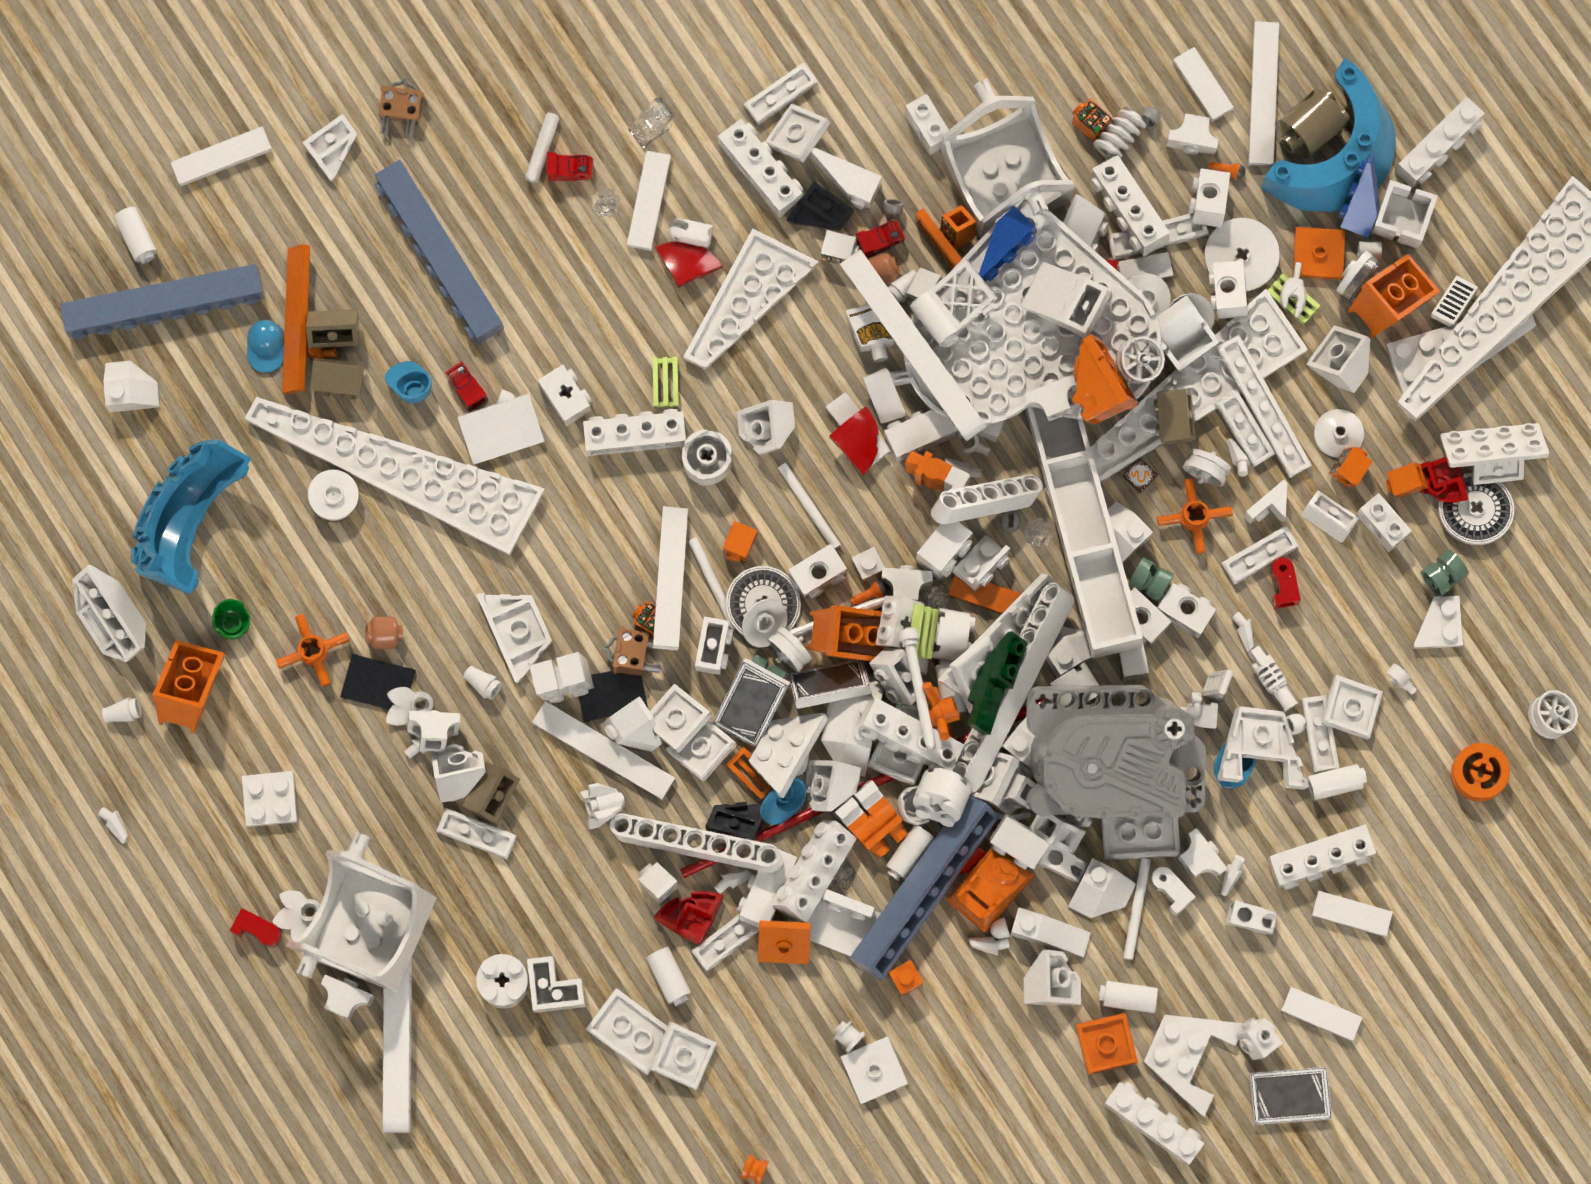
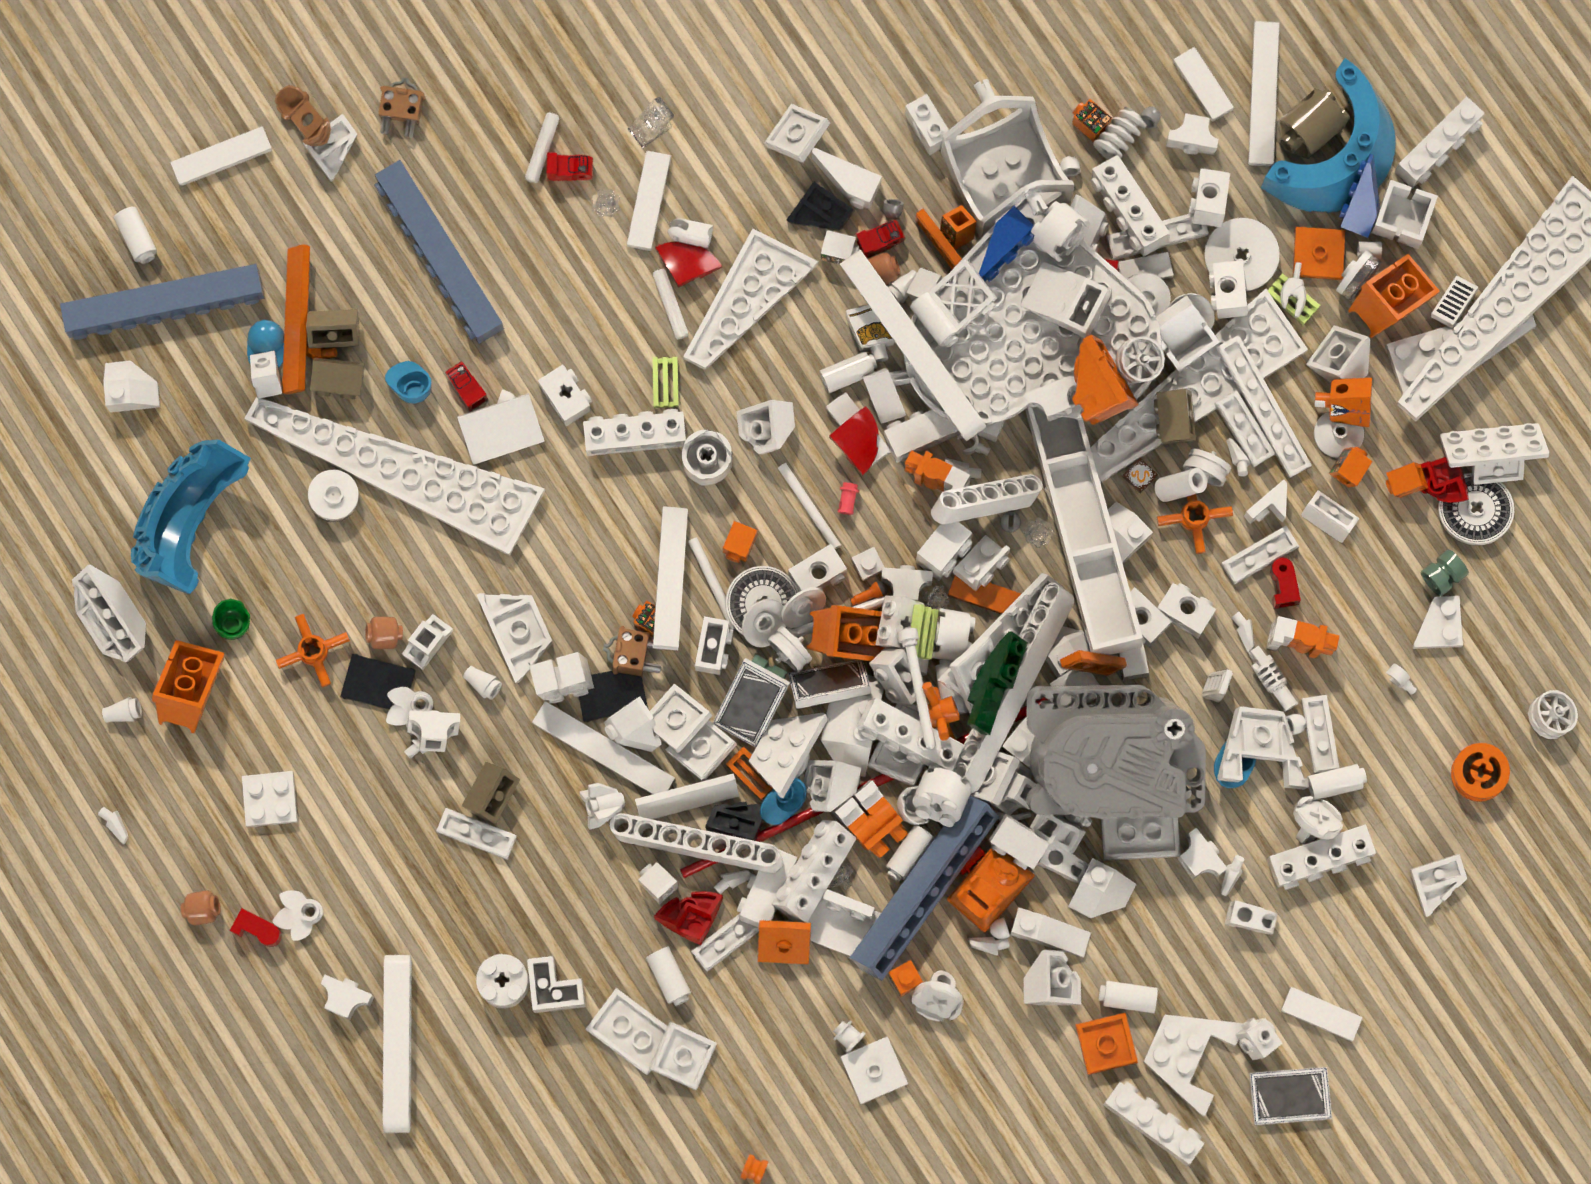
(200, 907): none -> nougat head
(265, 374): none -> white brick
(295, 105): none -> medium nougat piece
(364, 921): white piece -> none
(426, 641): none -> white brick
(456, 771): white slope -> none
(670, 303): none -> white axle
(687, 797): none -> white tile
(760, 167): white brick -> none
(780, 94): white tile -> none
(798, 608): none -> white dish
(847, 498): none -> coral pin
(848, 371): none -> white brick
(938, 999): none -> white tile
(1060, 230): none -> white brick
(1070, 166): none -> white hinge
(1093, 662): none -> orange tile
(1137, 909): white bar -> none
(1150, 579): sand green wheel -> none
(1172, 887): white leg -> none
(1181, 485): none -> white brick
(1202, 714): white piece -> none
(1236, 170): orange piece -> none
(1302, 637): none -> orange hips
(1316, 820): none -> white tile
(1348, 401): none -> orange torso
(1351, 707): white plate -> none
(1352, 913): white tile -> none
(1383, 522): white brick -> none
(1437, 881): none -> white wing

